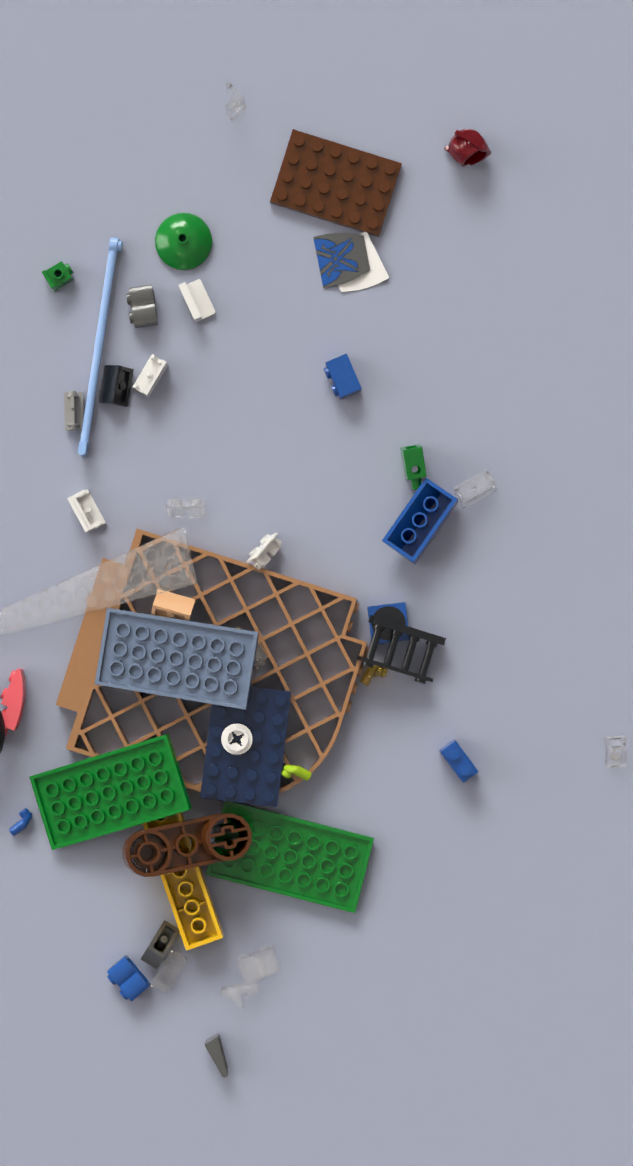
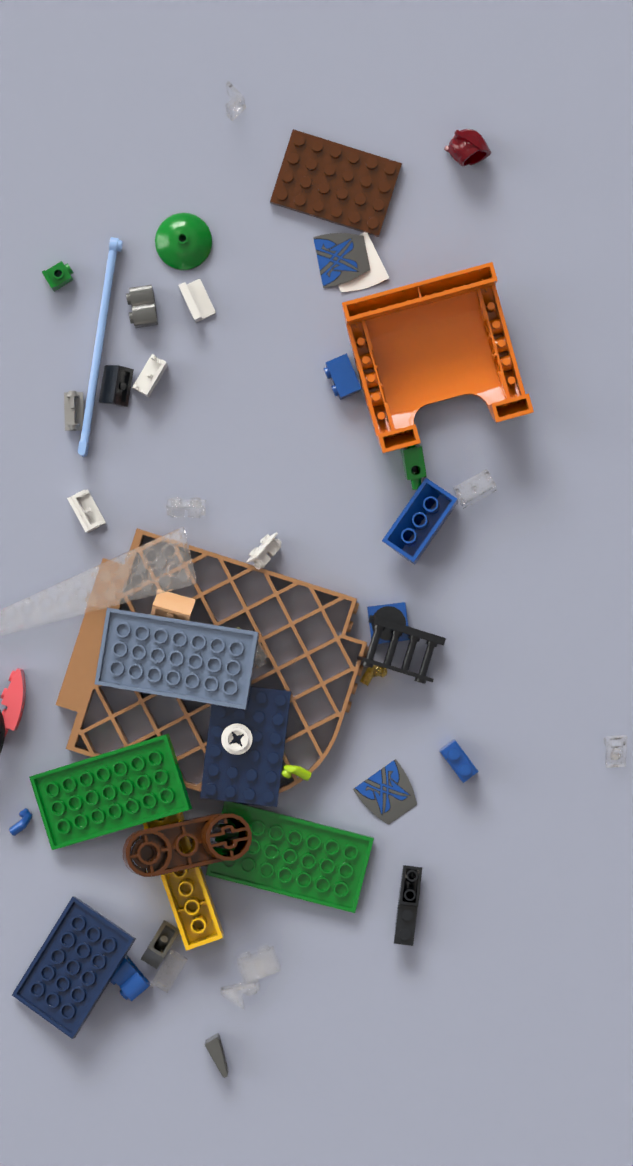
(73, 967): none -> dark blue plate
(387, 793): none -> sticker
(407, 905): none -> black slope
(433, 346): none -> orange slope

